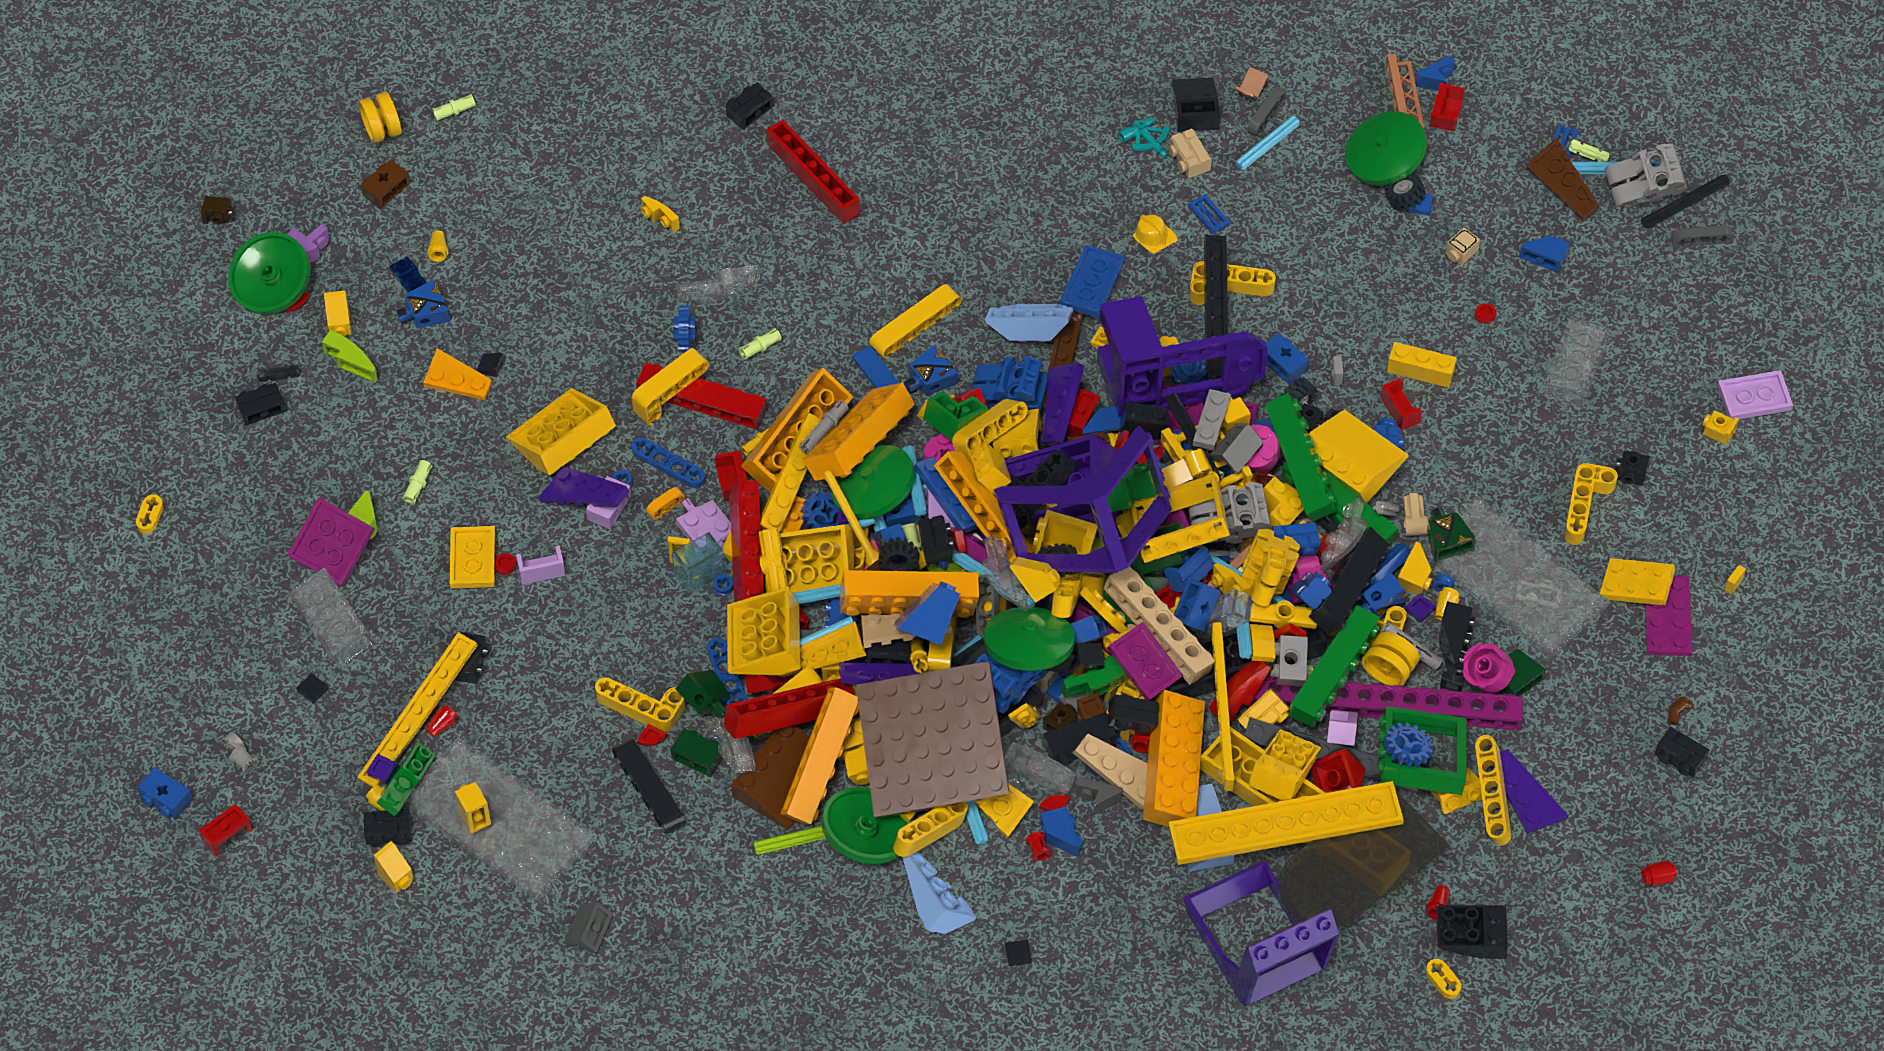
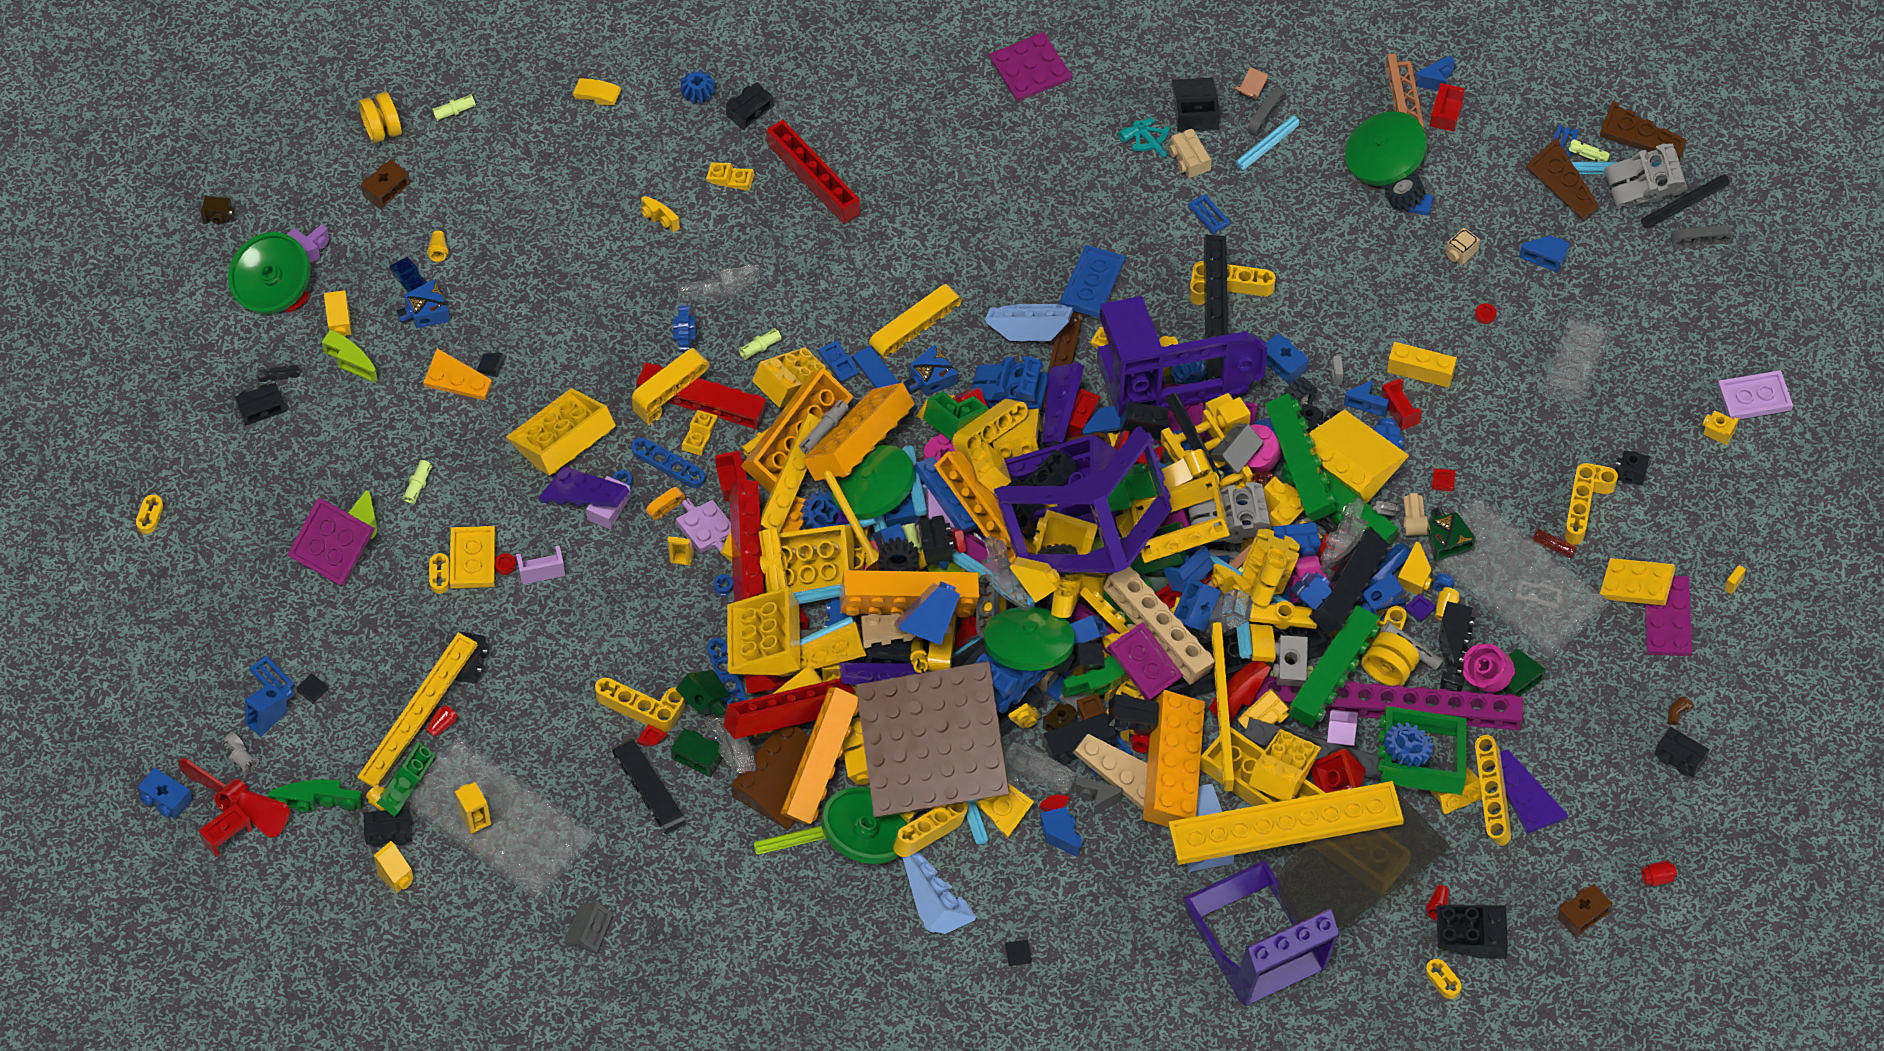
(253, 669): none -> blue tile
(264, 812): none -> red piece
(266, 707): none -> blue torso
(326, 792): none -> green slope
(331, 617): clear brick -> none
(382, 769): dark purple tile -> none
(434, 573): none -> yellow beam
(599, 91): none -> yellow slope
(697, 86): none -> blue gear
(698, 562): clear light blue brick -> none
(699, 433): none -> yellow slope
(725, 175): none -> yellow slope
(784, 374): none -> yellow slope
(838, 362): none -> blue slope
(966, 631): none -> red cone
(1030, 66): none -> magenta plate
(1038, 846): red bush -> none
(1153, 233): yellow piece -> none
(1211, 419): light grey plate -> none
(1289, 630): red tile -> none
(1361, 399): none -> blue slope
(1443, 479): none -> red tile
(1554, 543): none -> clear red axle
(1584, 910): none -> reddish brown brick
(1634, 131): none -> reddish brown wing

